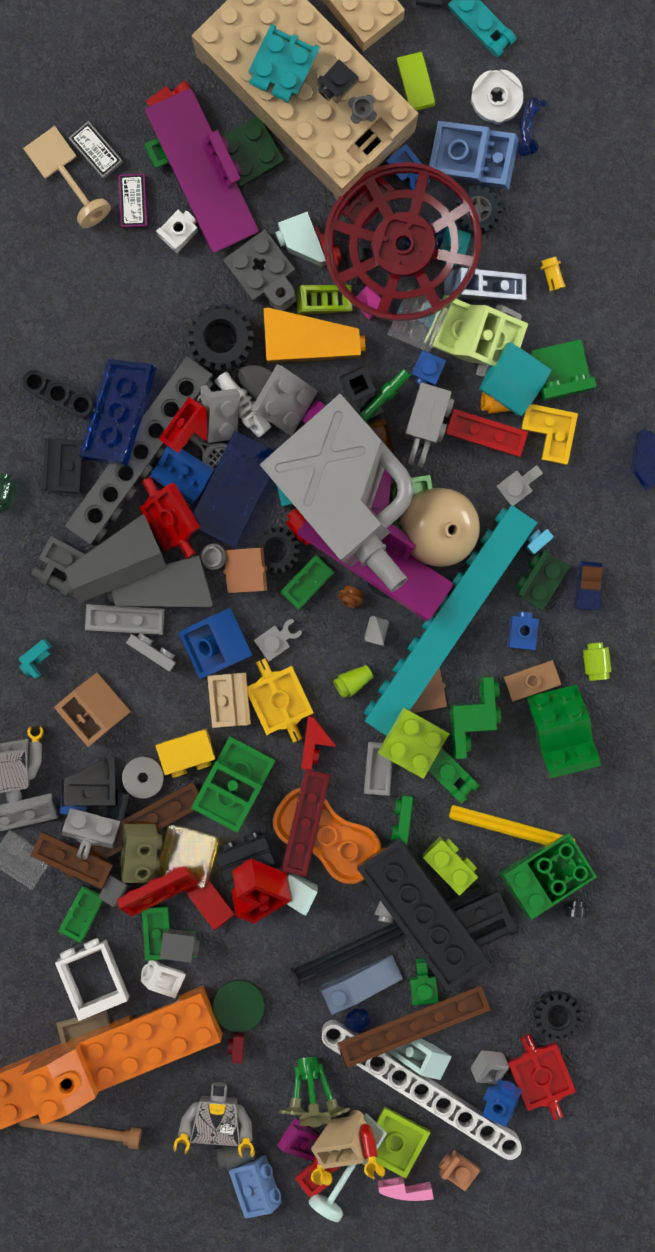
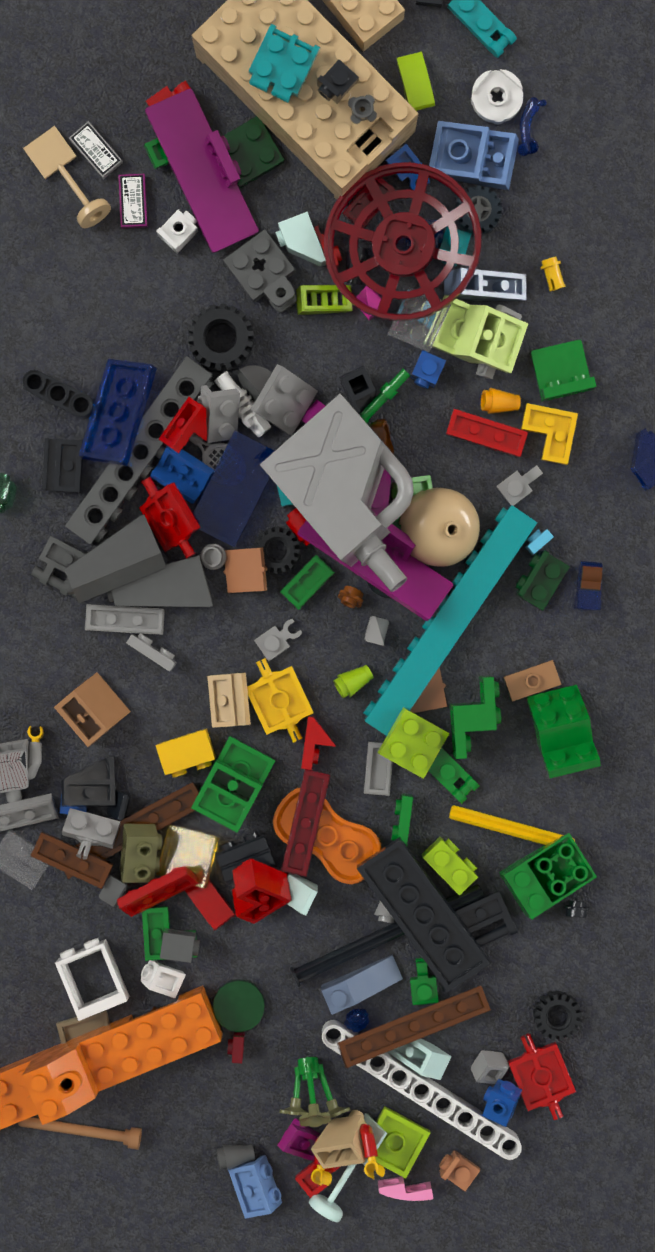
(36, 653): teal bracket -> none
(81, 914): green plate -> none
(131, 777): light grey piece -> none
(215, 643): blue slope -> none
(216, 1122): light grey torso -> none
(305, 339): light orange slope -> none
(426, 419): light grey brick -> none
(515, 379): teal slope -> none
(523, 631): blue brick -> none
(597, 661): lime brick -> none

